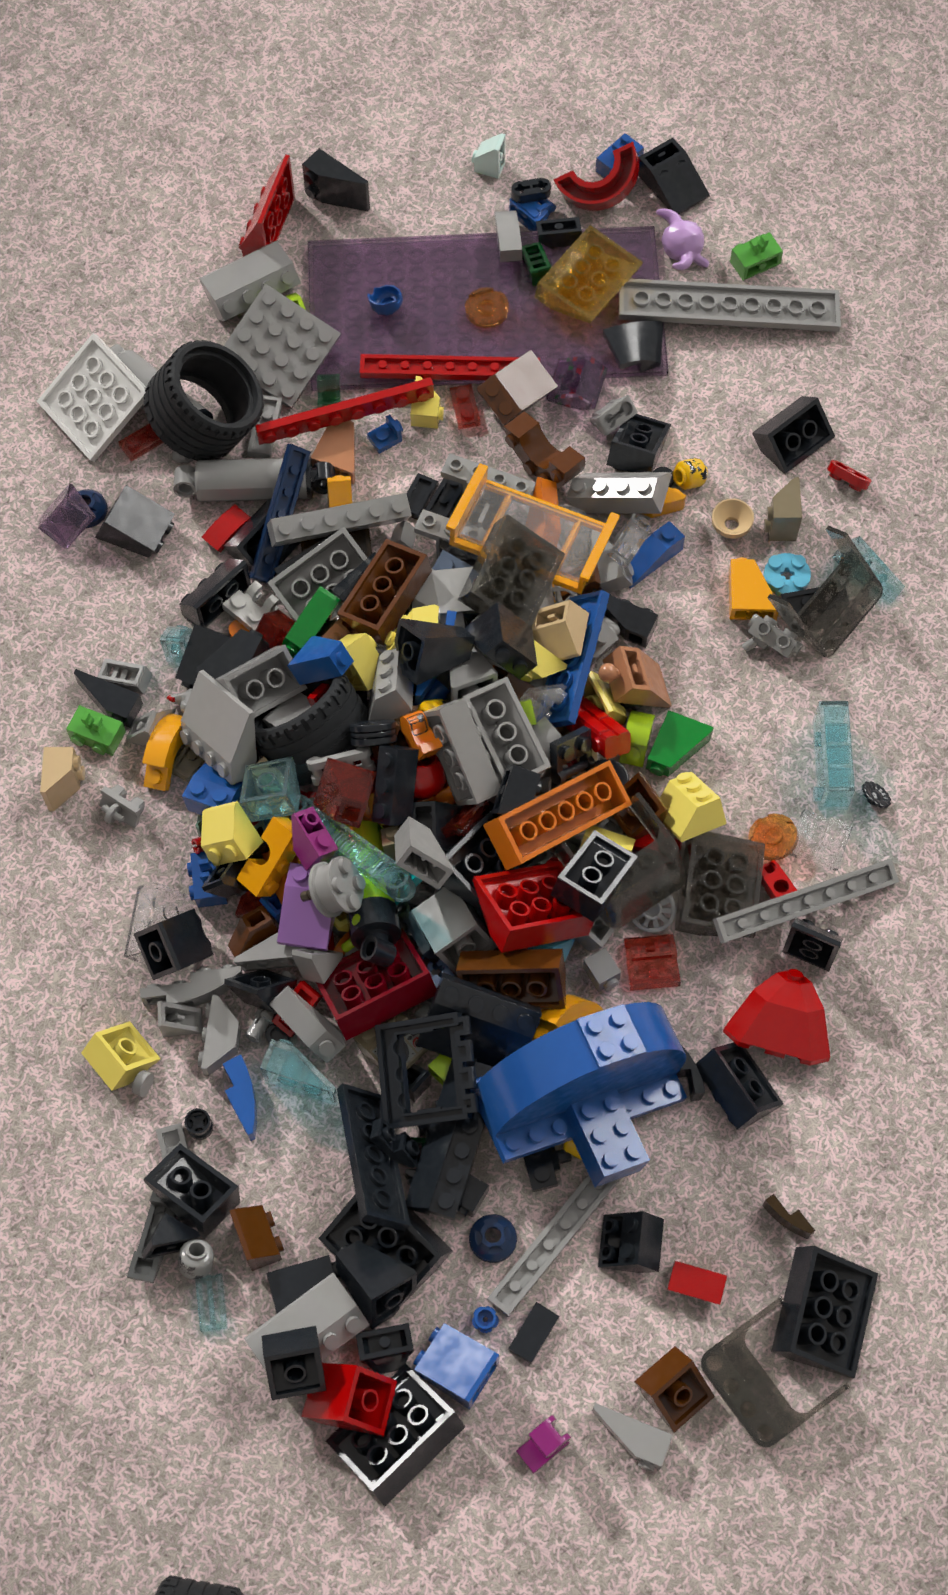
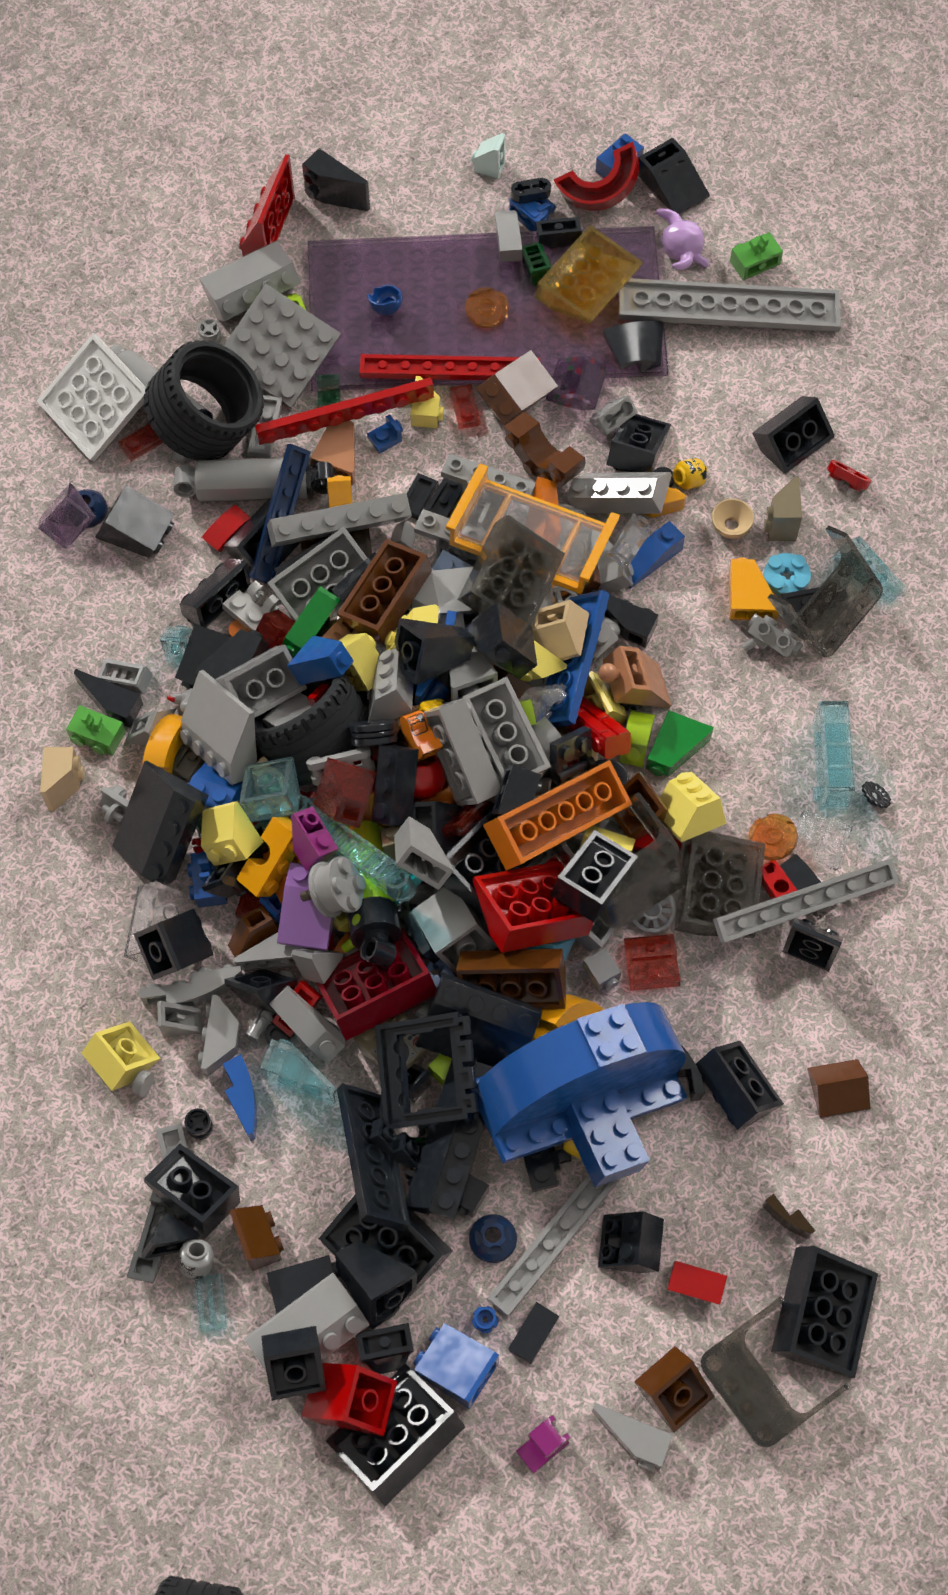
(159, 824): none -> black slope
(211, 327): none -> light grey wheel
(783, 1019): red brick -> none
(799, 872): none -> black slope
(840, 1088): none -> reddish brown slope

